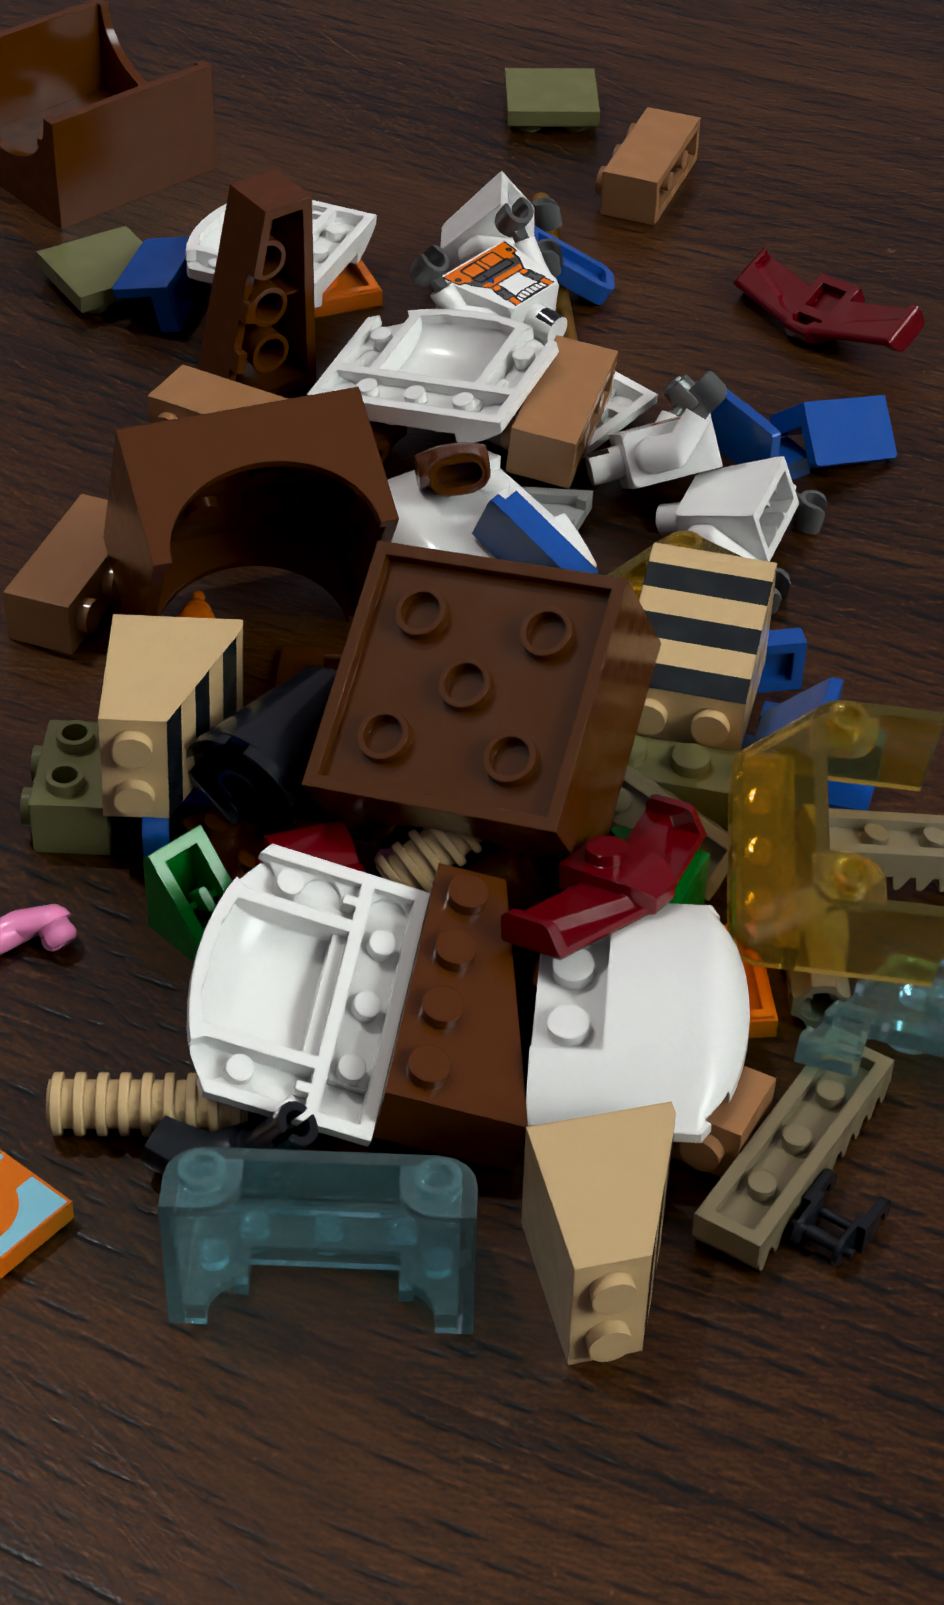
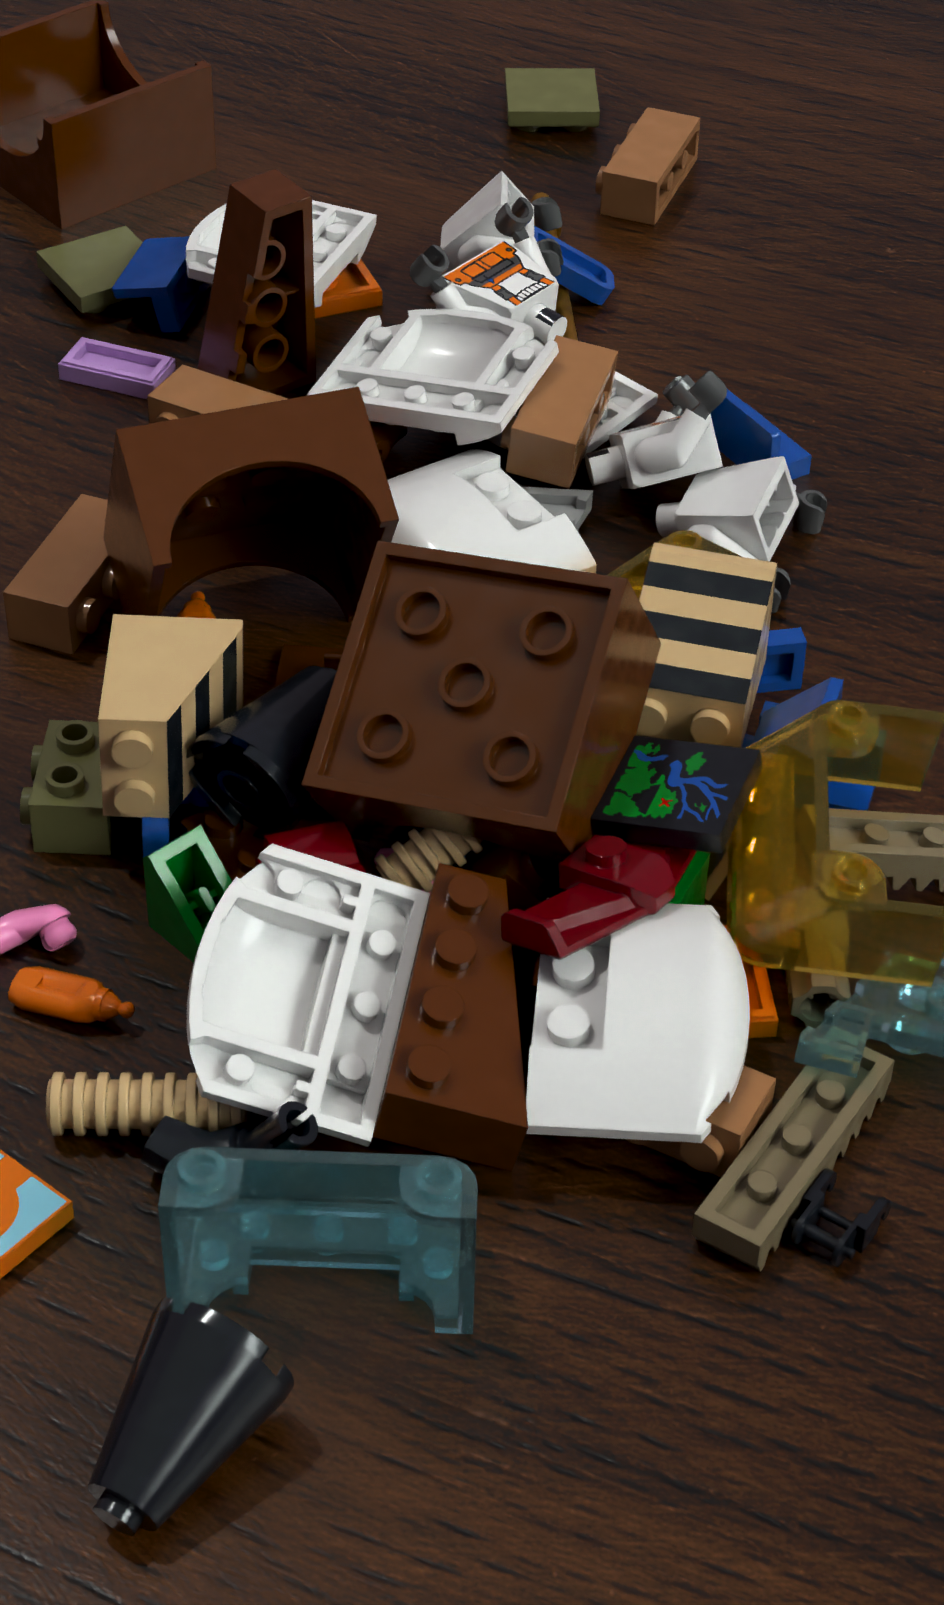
(65, 996): none -> orange piece
(115, 367): none -> lavender tile
(181, 1414): none -> black cone
(453, 468): reddish brown piece -> none
(521, 534): blue panel -> none
(598, 1223): tan slope -> none
(677, 793): none -> black tile
(826, 307): dark red plate -> none
(841, 430): blue panel -> none

